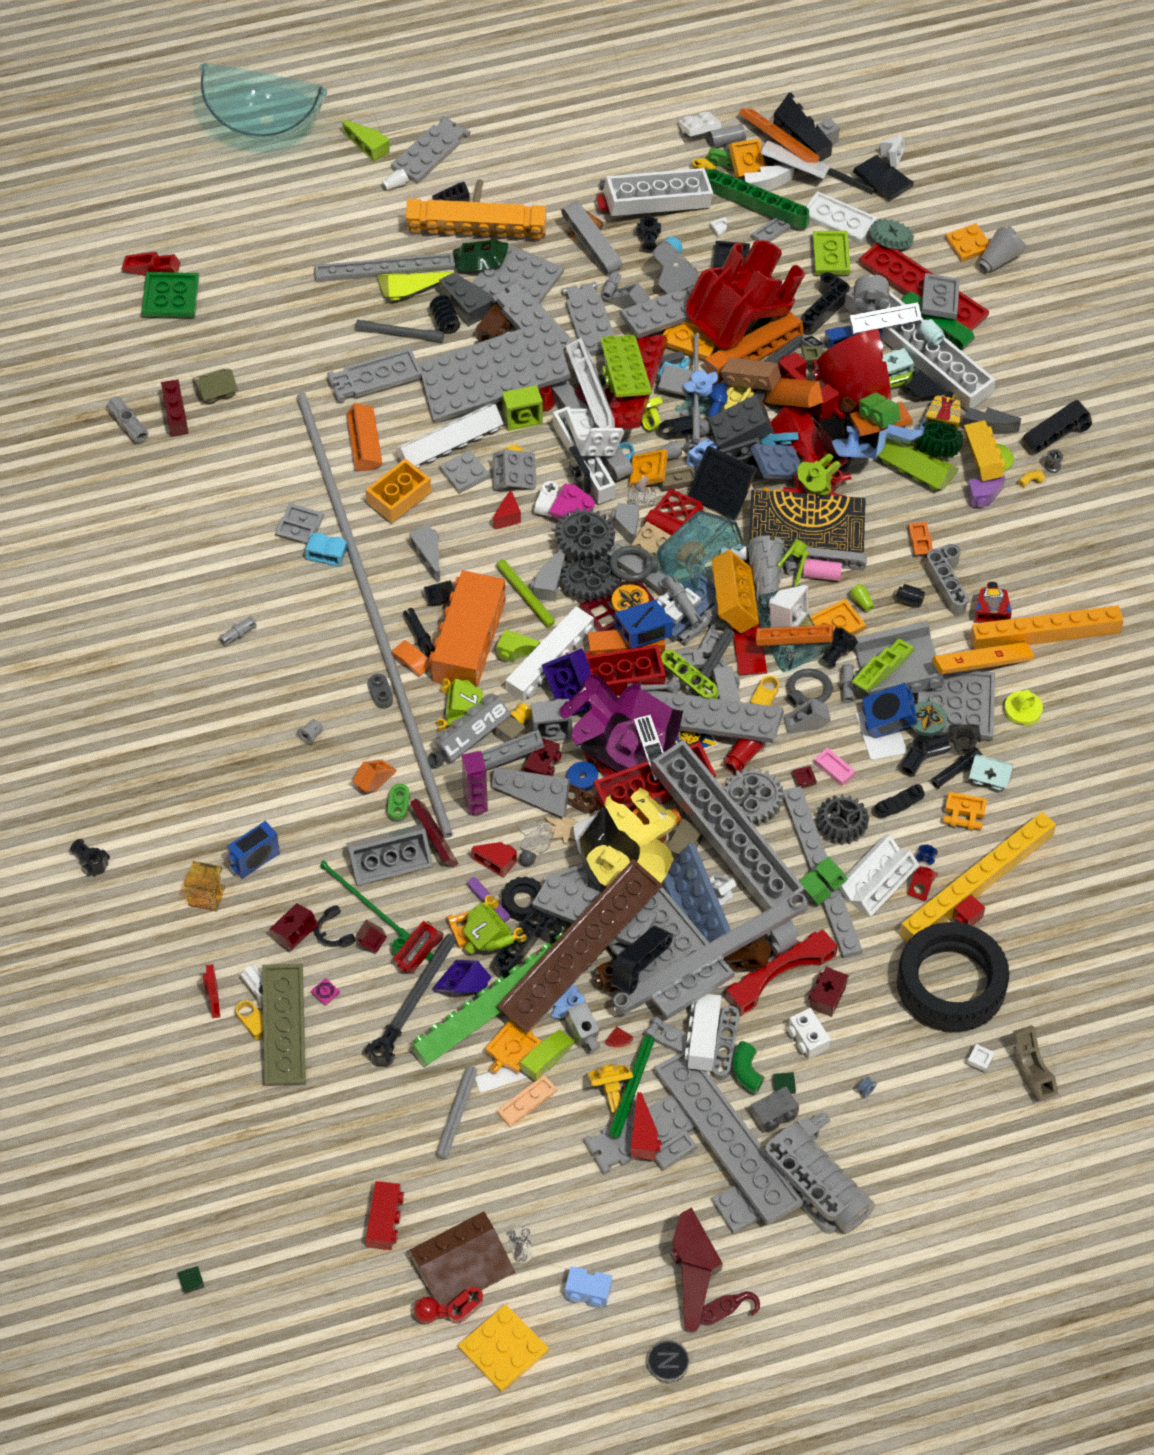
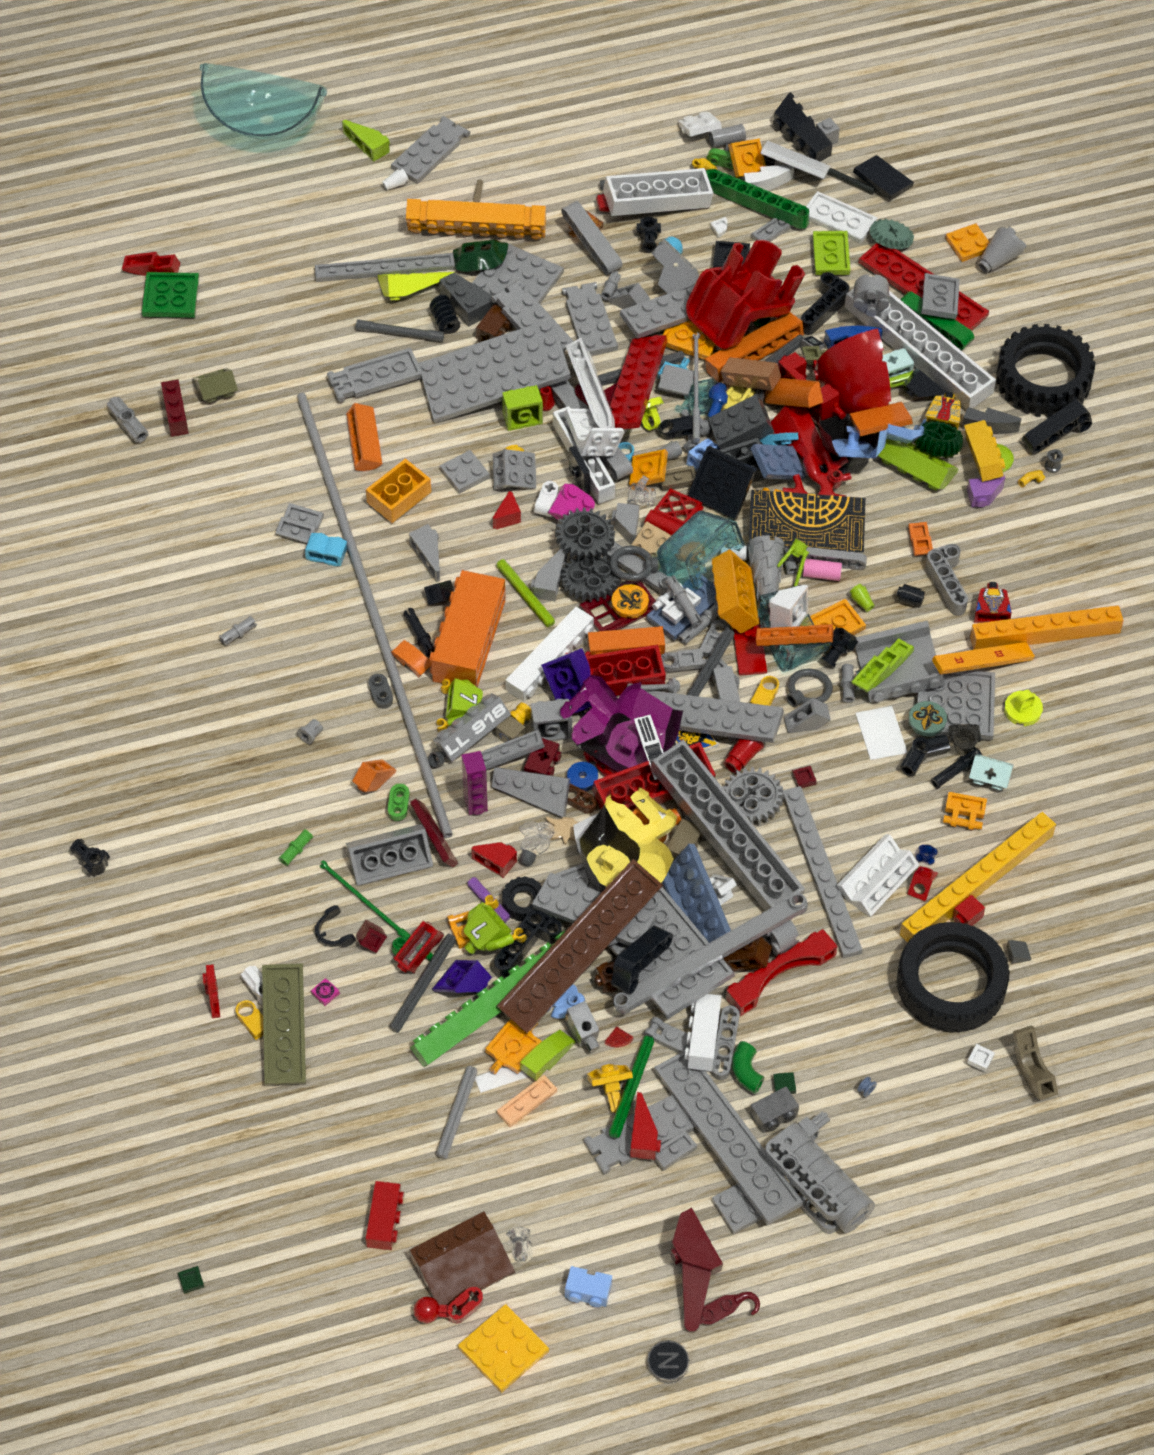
(204, 886): clear yellow piece -> none
(253, 850): blue brick -> none
(293, 926): dark red brick -> none
(295, 847): none -> bright green pin
(384, 1045): black connector -> none
(451, 435): white brick -> none
(460, 190): black slope -> none
(514, 645): lime arch -> none
(624, 366): lime bracket -> none
(643, 624): blue brick -> none
(689, 675): lime beam -> none
(701, 382): light blue plate -> none
(779, 135): orange tile -> none
(809, 1033): white brick -> none
(815, 475): lime hinge -> none
(830, 873): bright green piece -> none
(833, 982): dark red brick -> none
(834, 766): bright pink tile -> none
(846, 810): dark grey gear -> none
(847, 405): reddish brown hinge -> none
(879, 410): bright green piece -> none
(885, 318): white plate -> none
(889, 710): blue brick -> none
(893, 149): white slope -> none
(900, 801): black piece -> none
(931, 332): light aqua brick -> none
(1018, 951): none -> dark grey slope
(1051, 342): none -> black tyre

